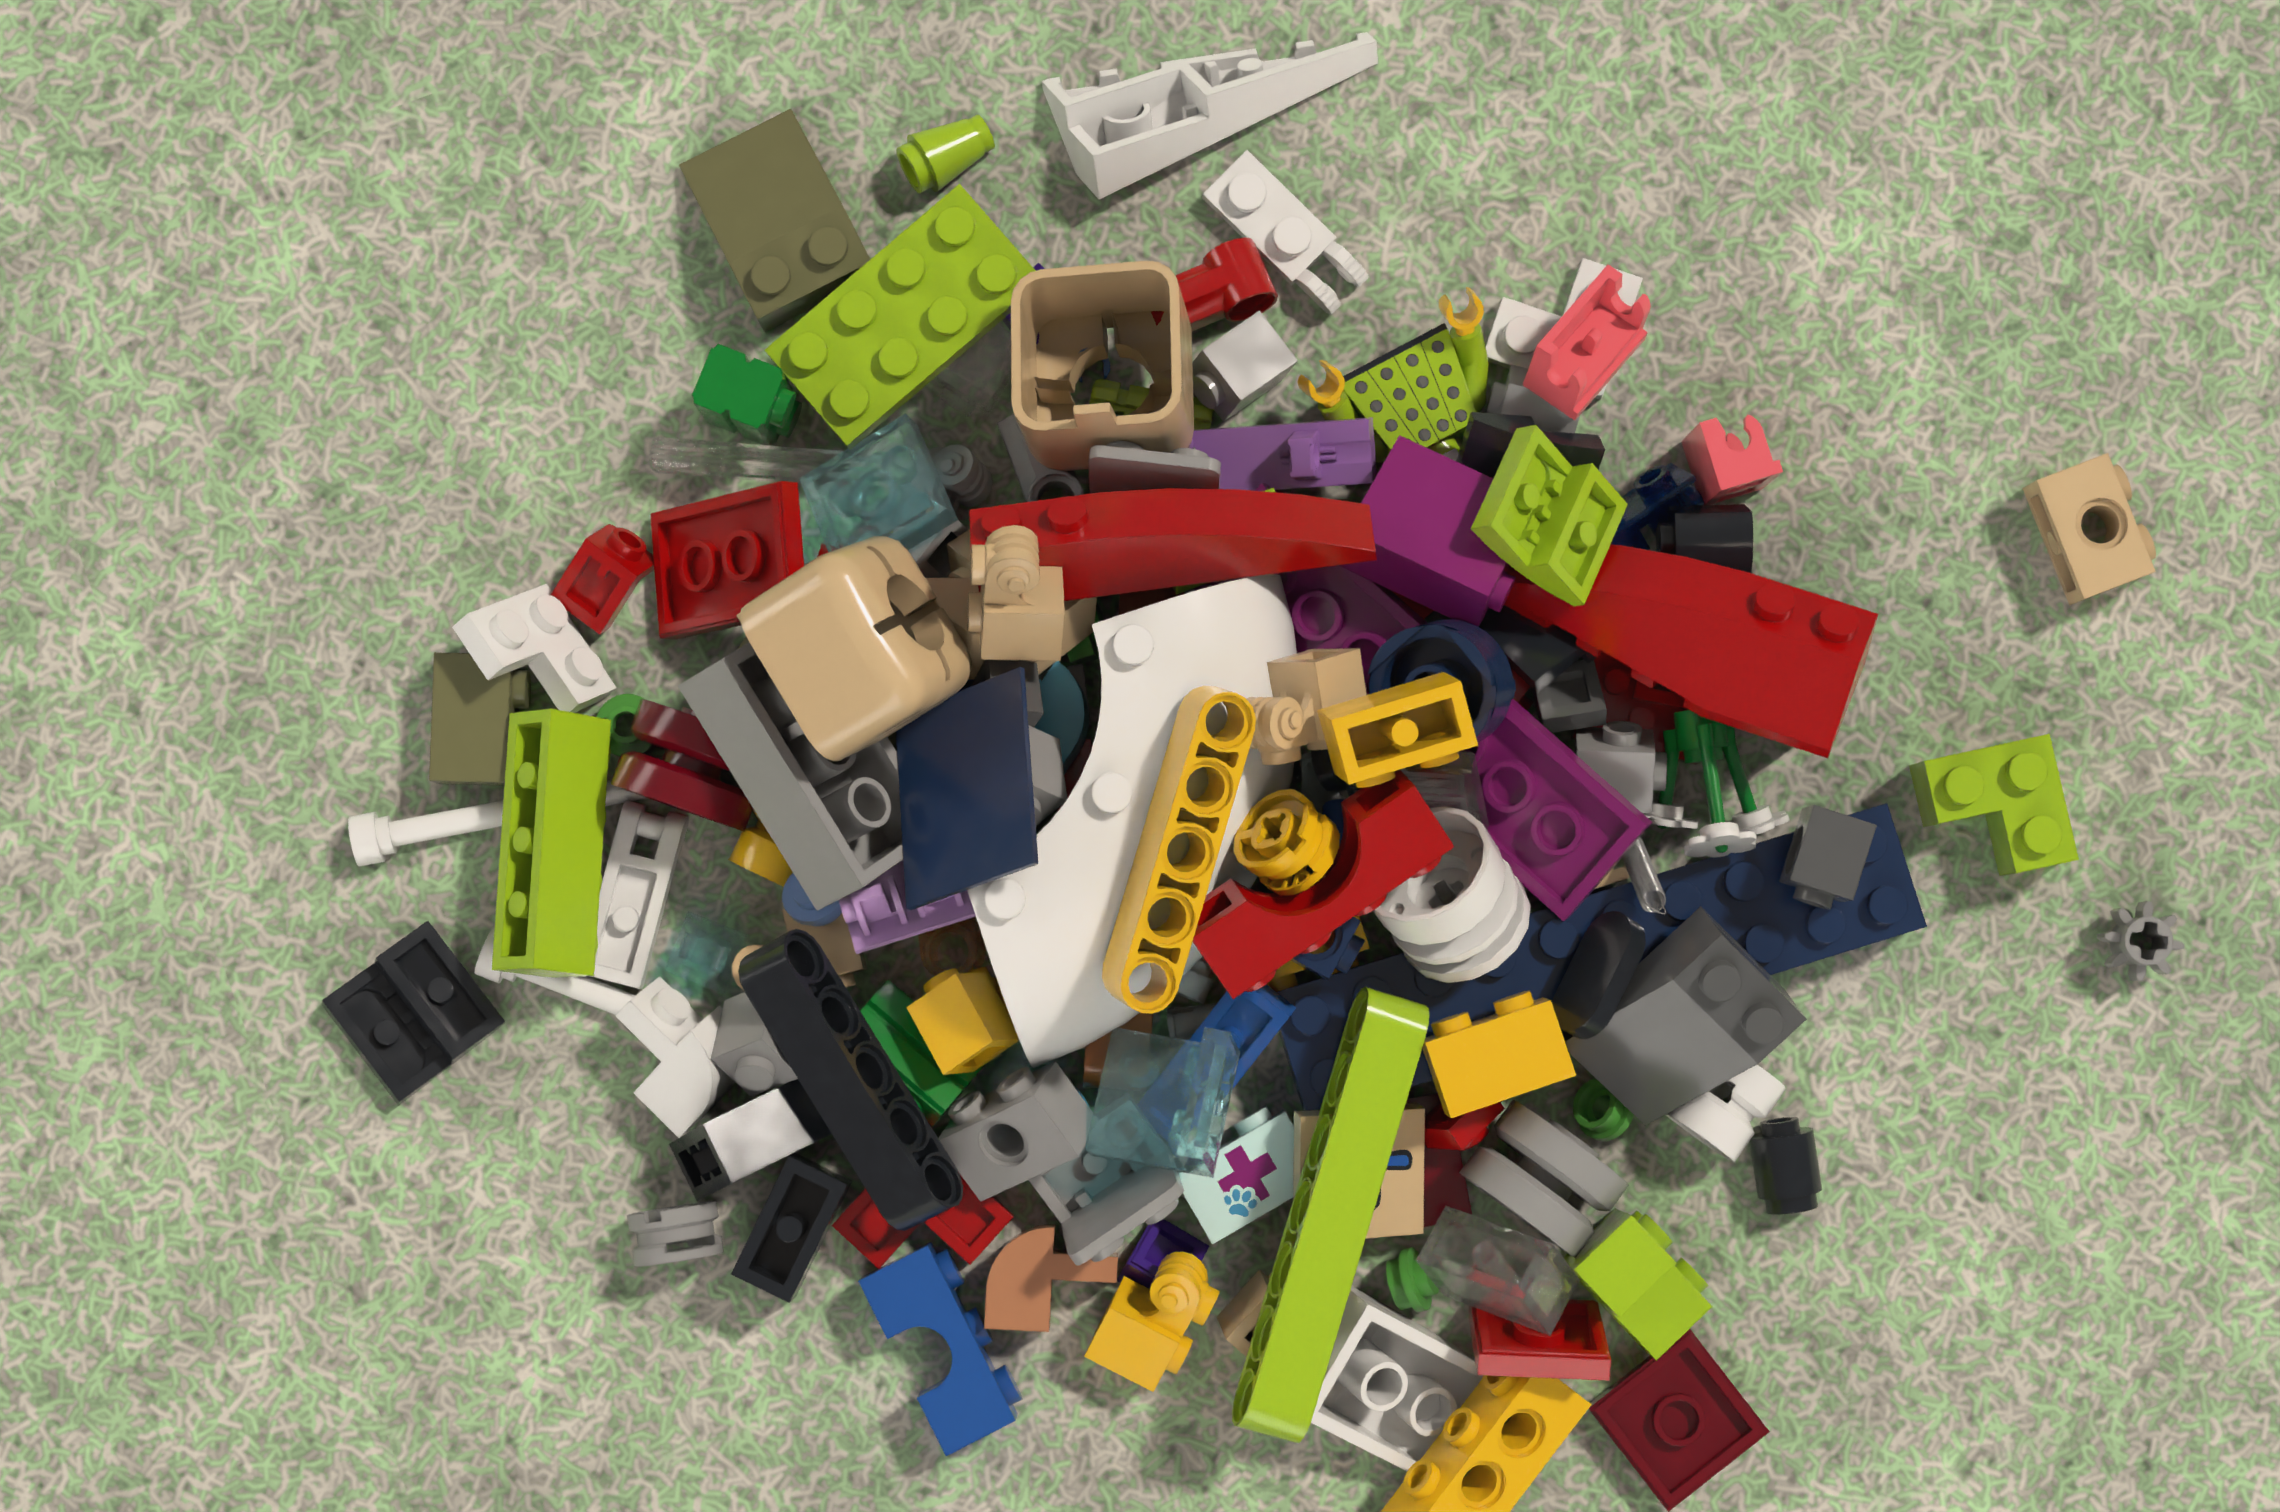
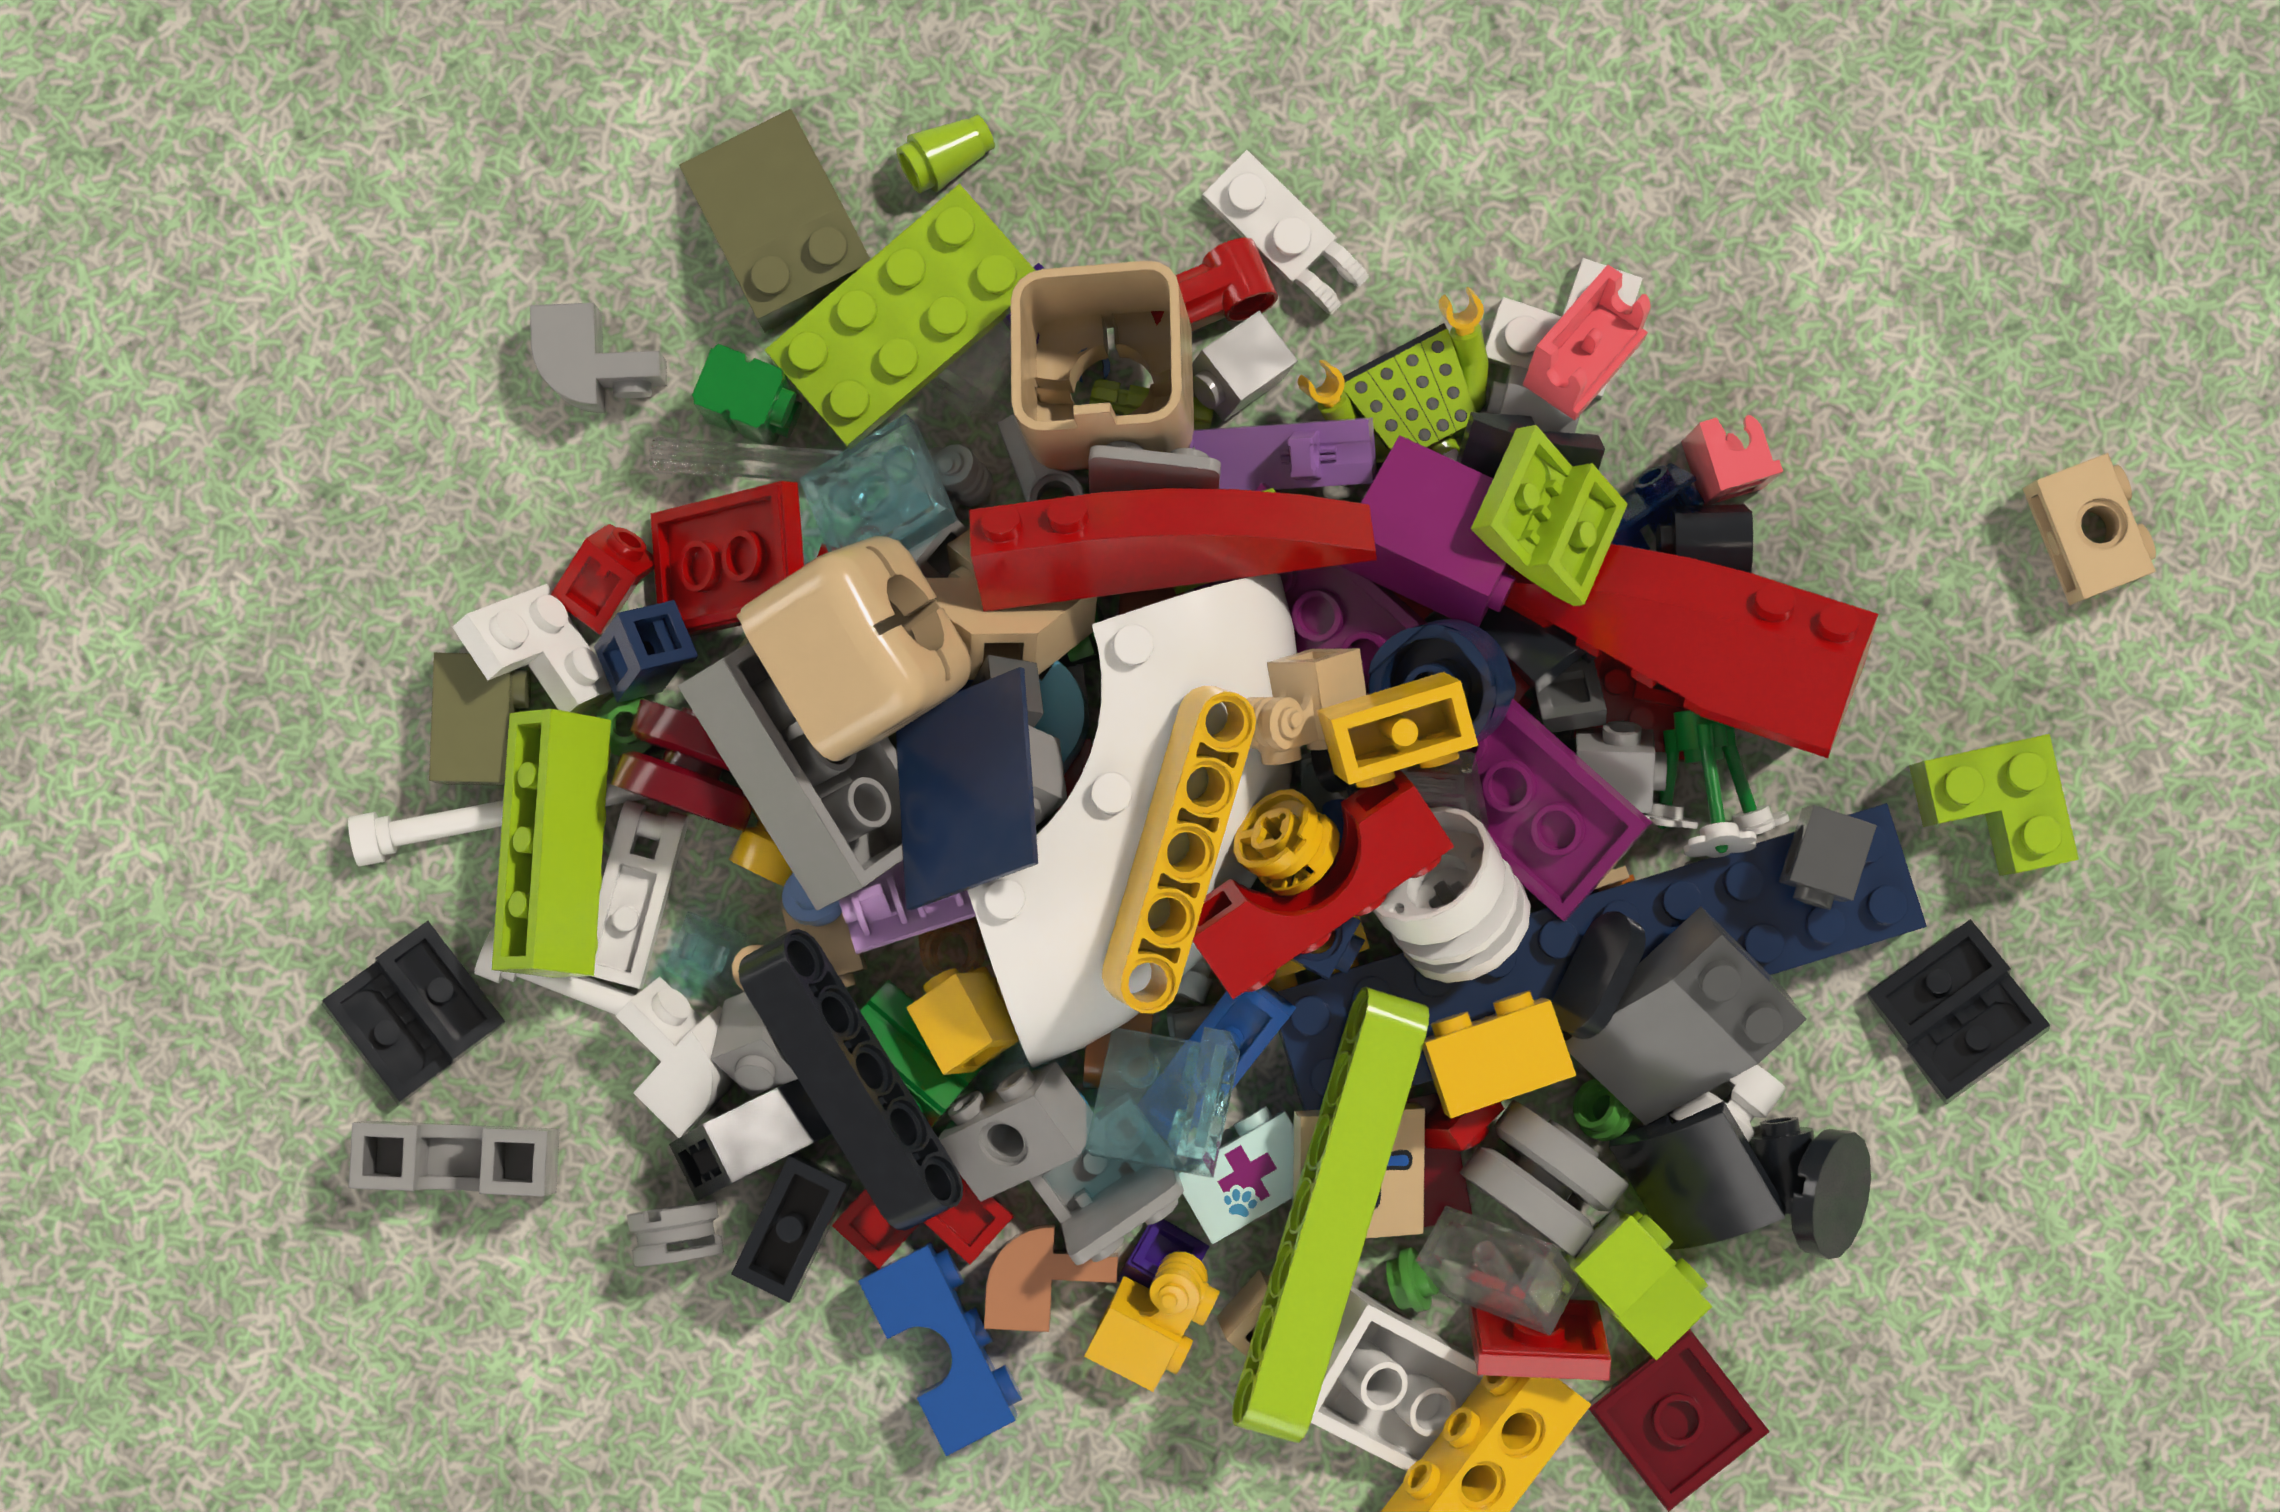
(454, 1158): none -> light grey arch
(572, 360): none -> light grey brick
(644, 650): none -> dark blue brick
(1019, 601): tan brick -> none
(1157, 118): white wedge -> none
(1614, 884): none -> orange window
(1646, 879): light grey piece -> none
(1699, 1177): none -> black slope
(1833, 1193): none -> black tile
(1958, 1011): none -> black slope
(2150, 927): light grey gear -> none

